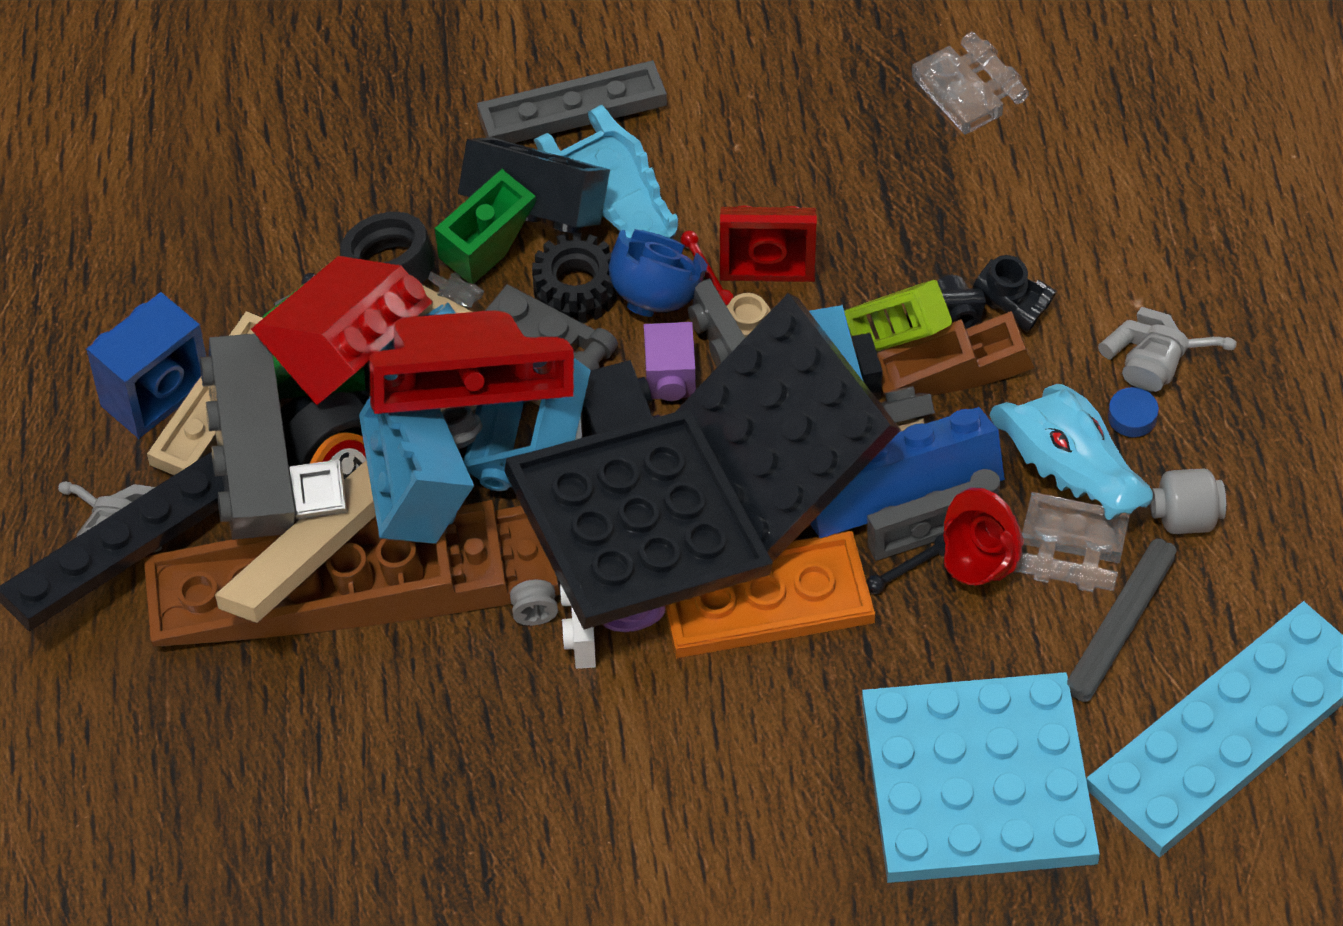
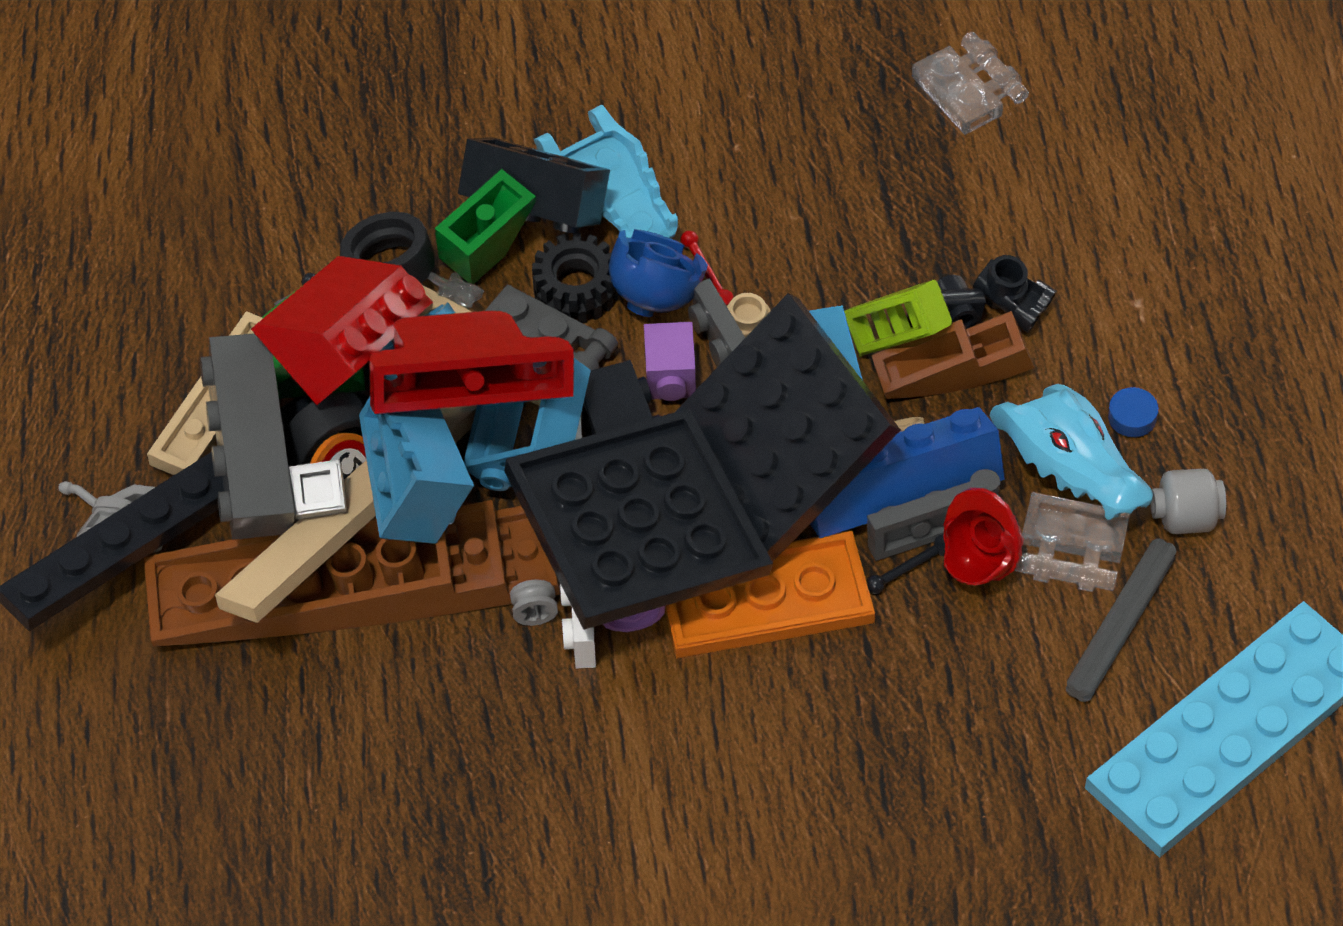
(147, 364): blue brick -> none
(462, 425): light grey plate -> none
(567, 103): dark grey plate -> none
(767, 244): red slope -> none
(868, 363): black plate -> none
(905, 404): dark grey plate -> none
(978, 777): medium azure plate -> none
(1157, 349): light grey piece -> none

